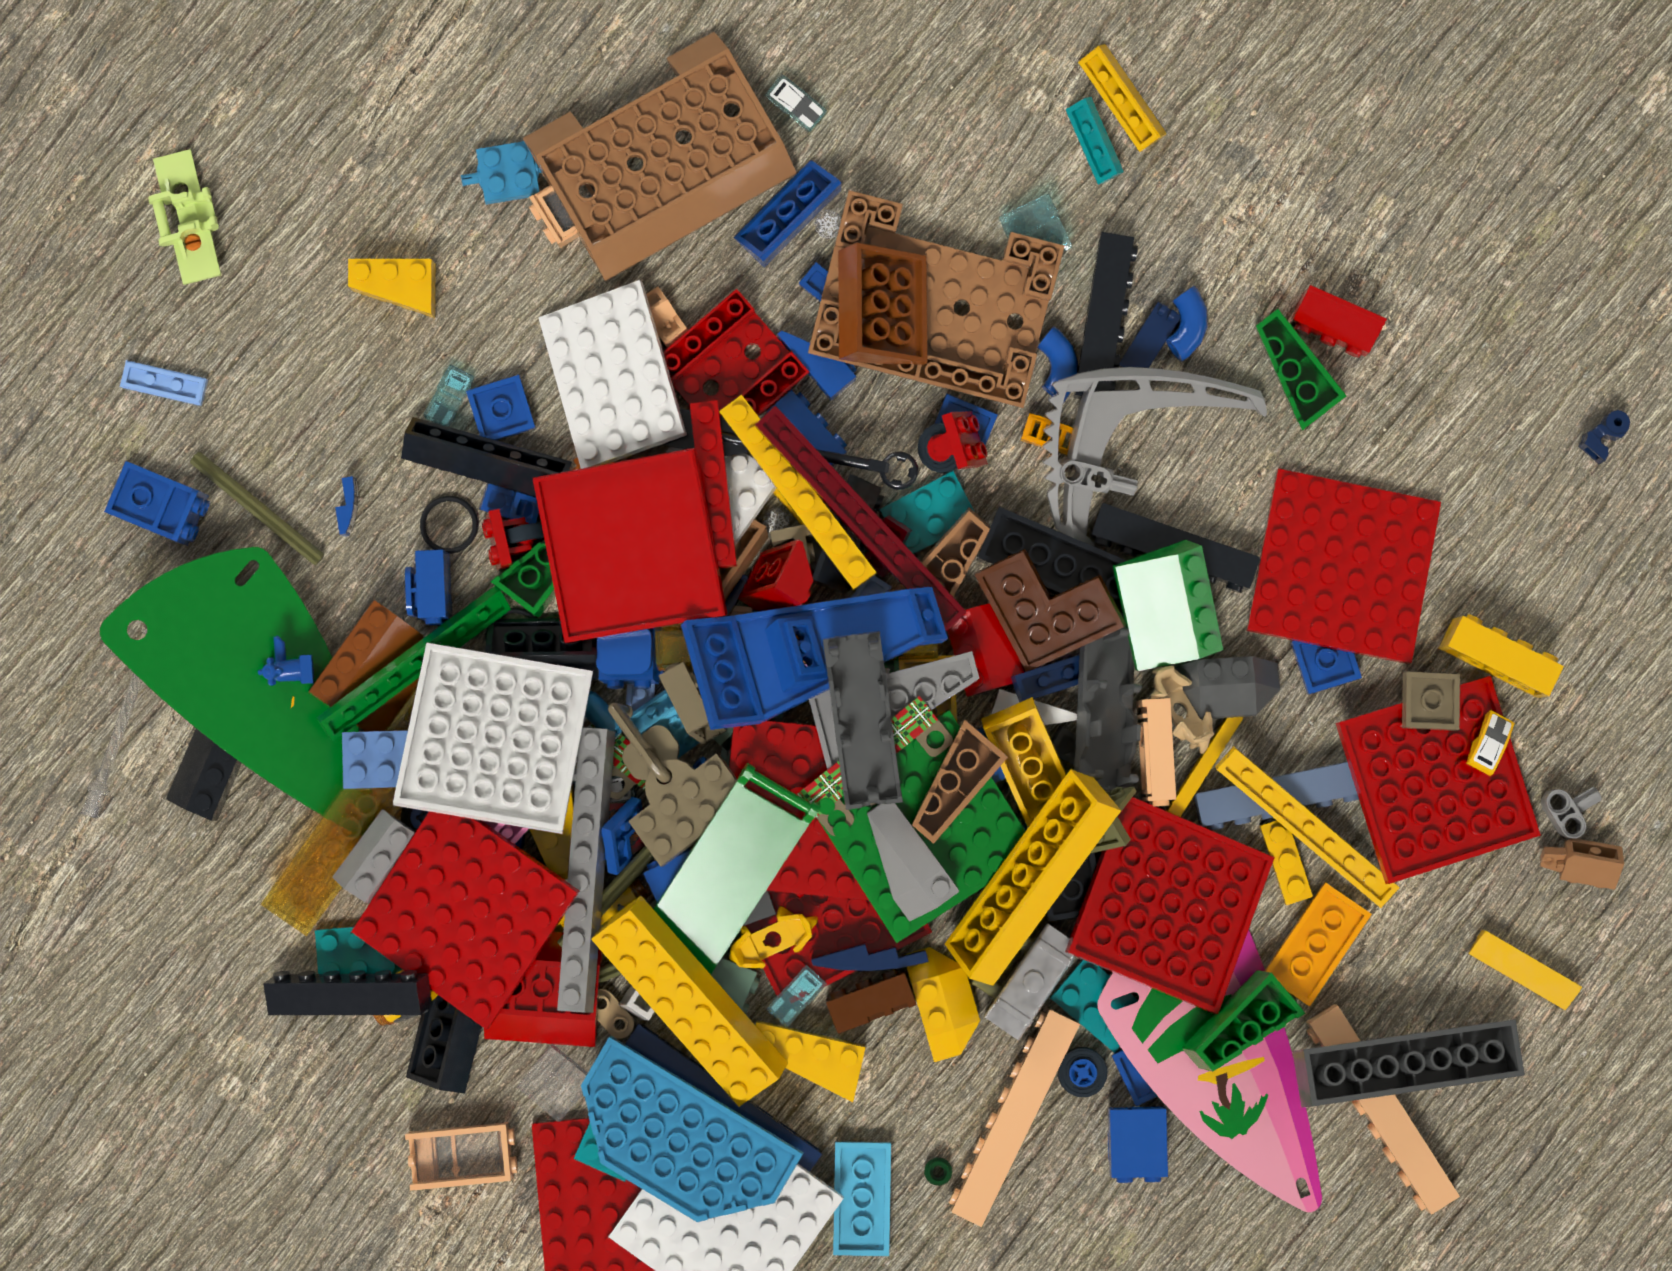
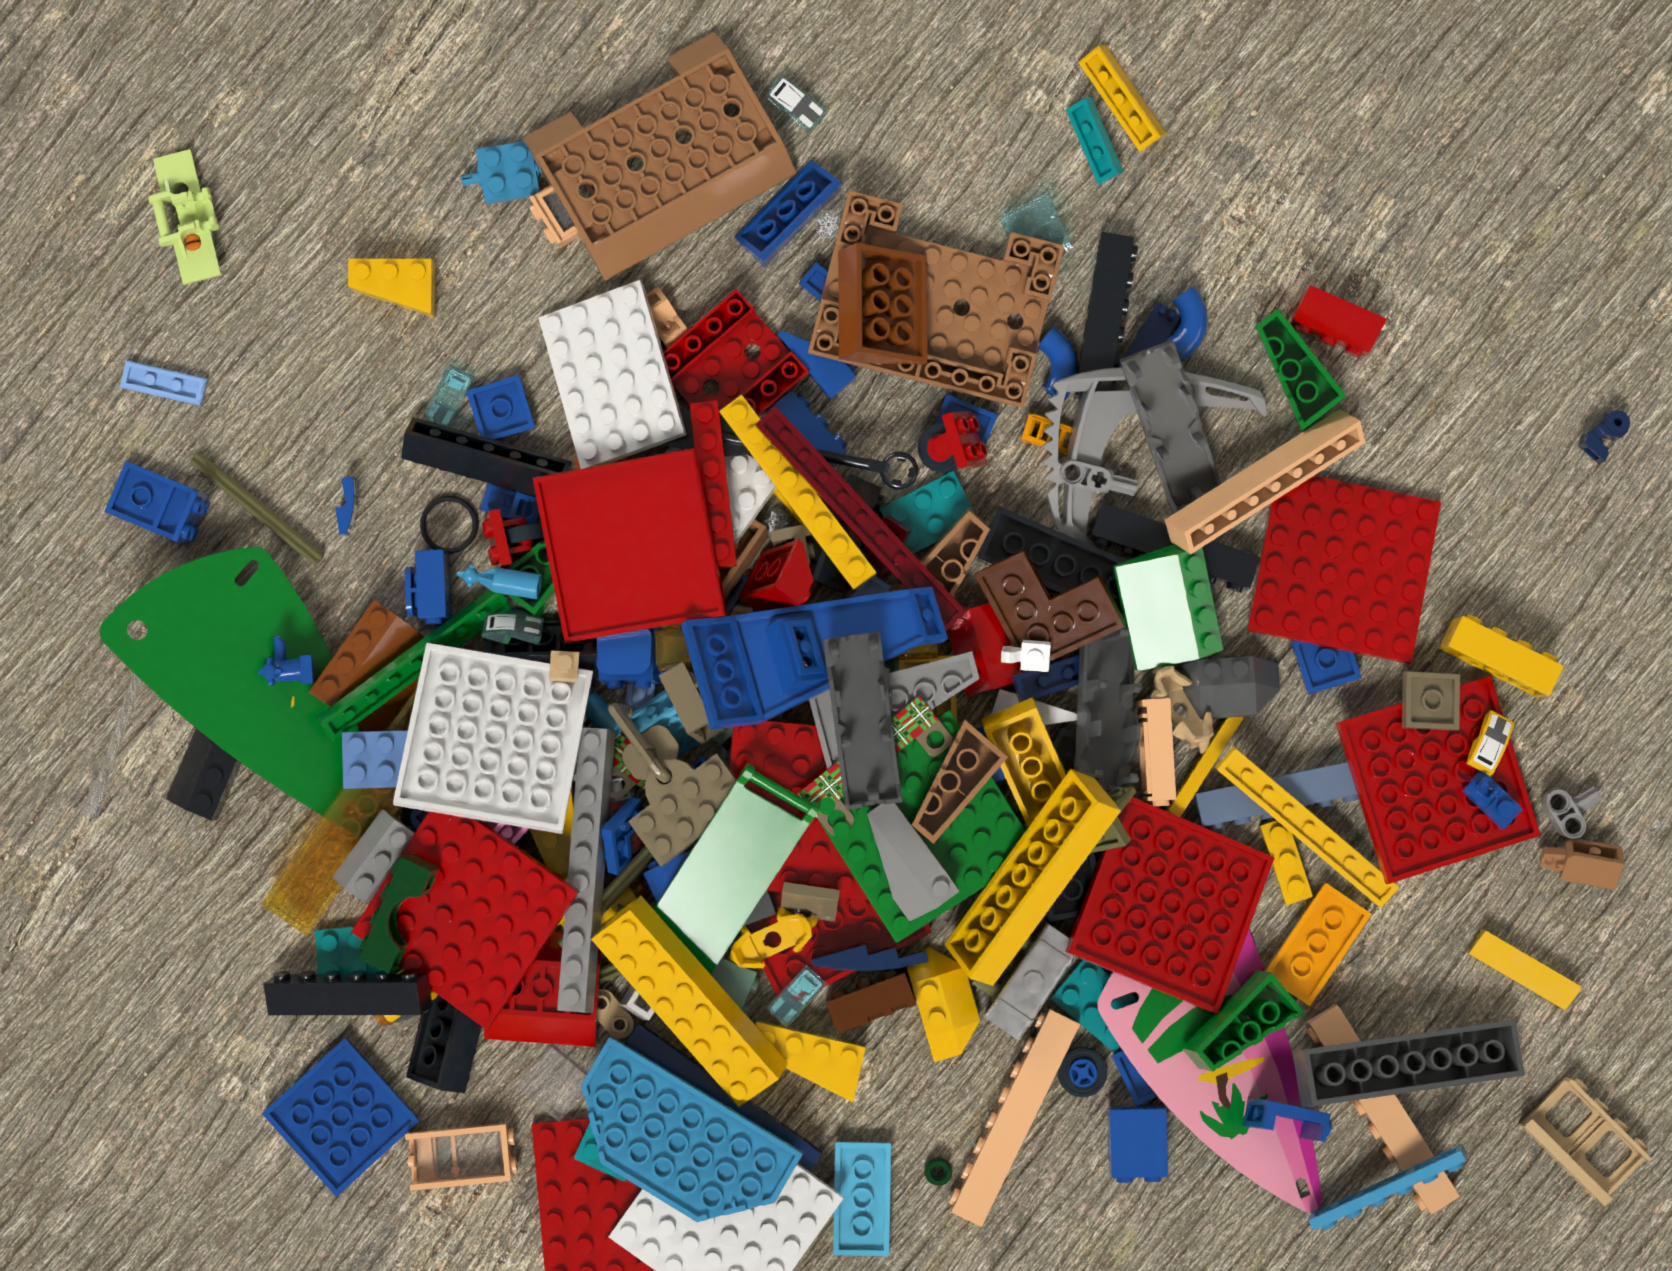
(341, 1116): none -> blue plate
(384, 944): none -> dark green arch
(503, 626): none -> slope
(505, 581): none -> dark azure wheel
(564, 666): none -> tan plate
(810, 901): none -> dark tan tile
(1032, 655): none -> white plate
(1171, 424): none -> dark grey piece
(1262, 1115): none -> blue panel
(1265, 481): none -> light nougat brick
(1399, 1183): none -> dark azure plate
(1492, 799): none -> blue plate
(1571, 1150): none -> tan window

